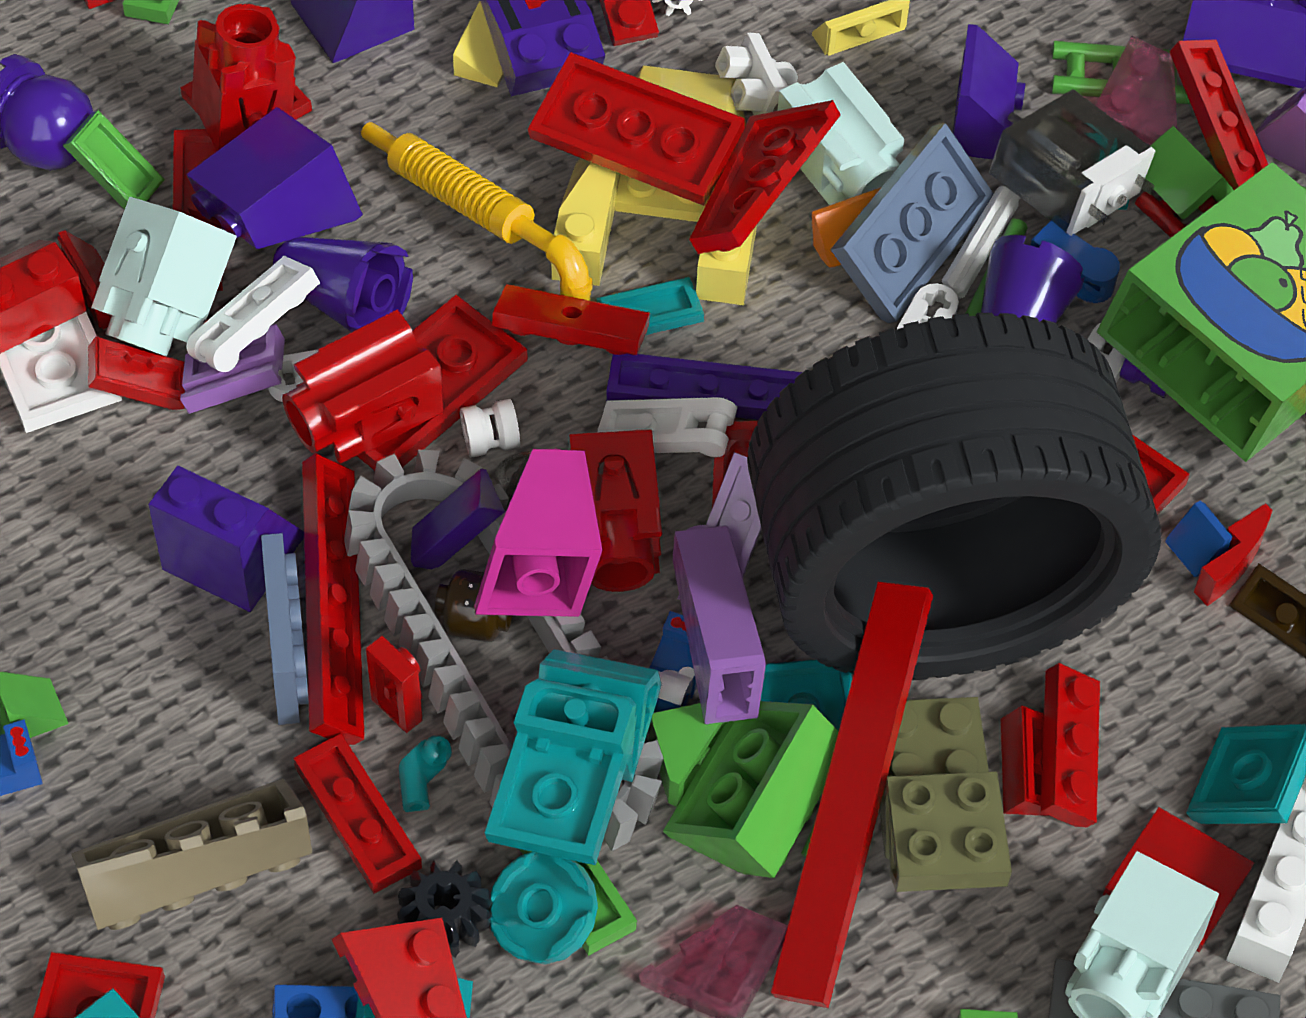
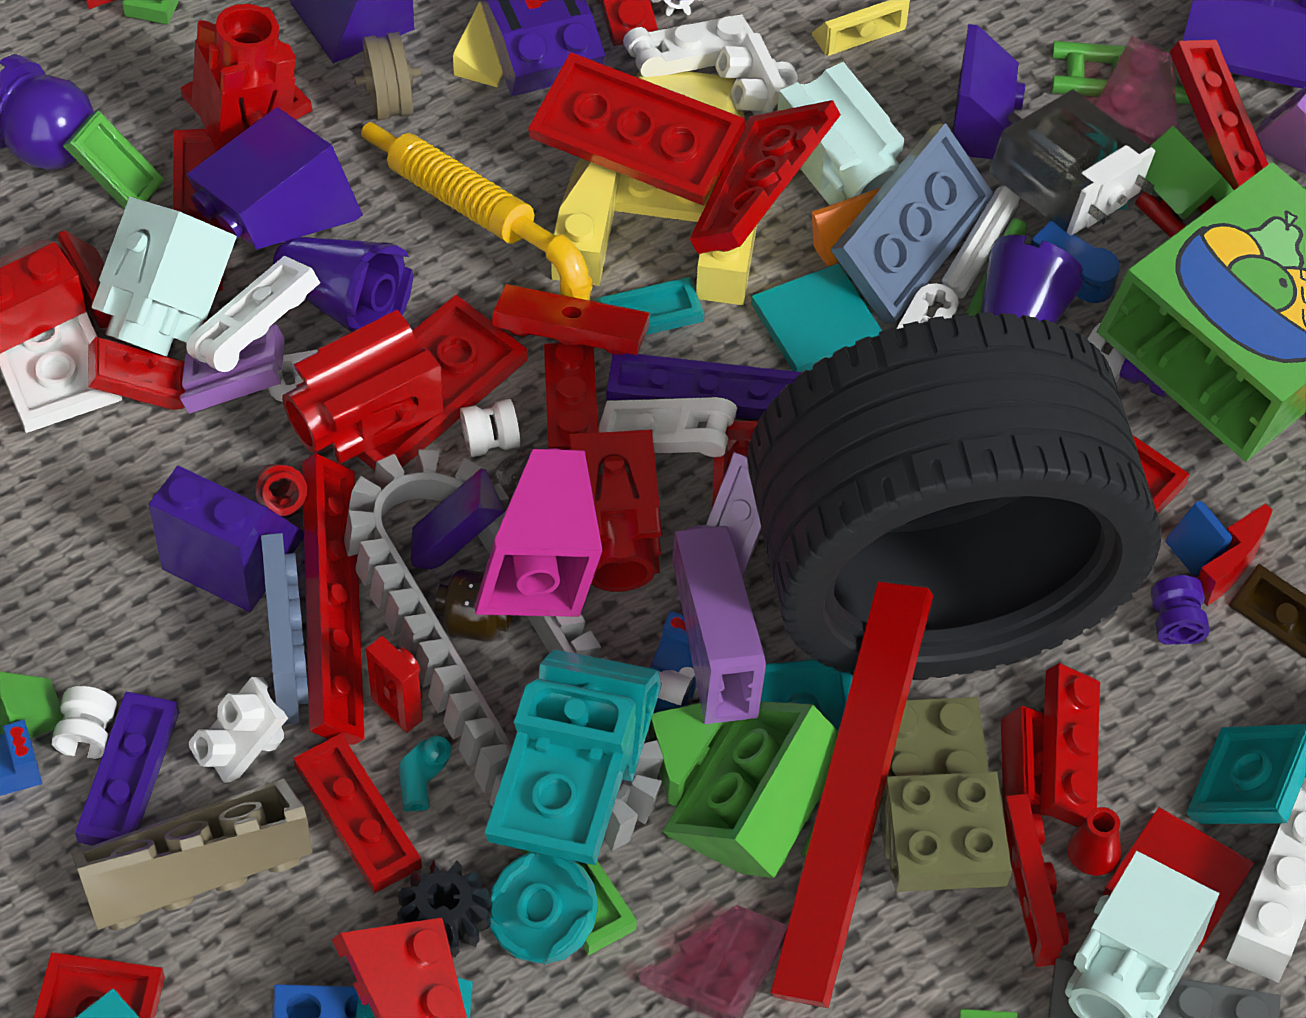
(84, 720): none -> white wheel
(128, 768): none -> dark purple plate
(243, 729): none -> white hips
(288, 496): none -> red cone
(387, 75): none -> dark tan wheel
(569, 392): none -> red plate
(684, 46): none -> white plate
(814, 316): none -> teal tile
(1034, 881): none -> red plate
(1096, 843): none -> red cone
(1179, 608): none -> dark purple wheel

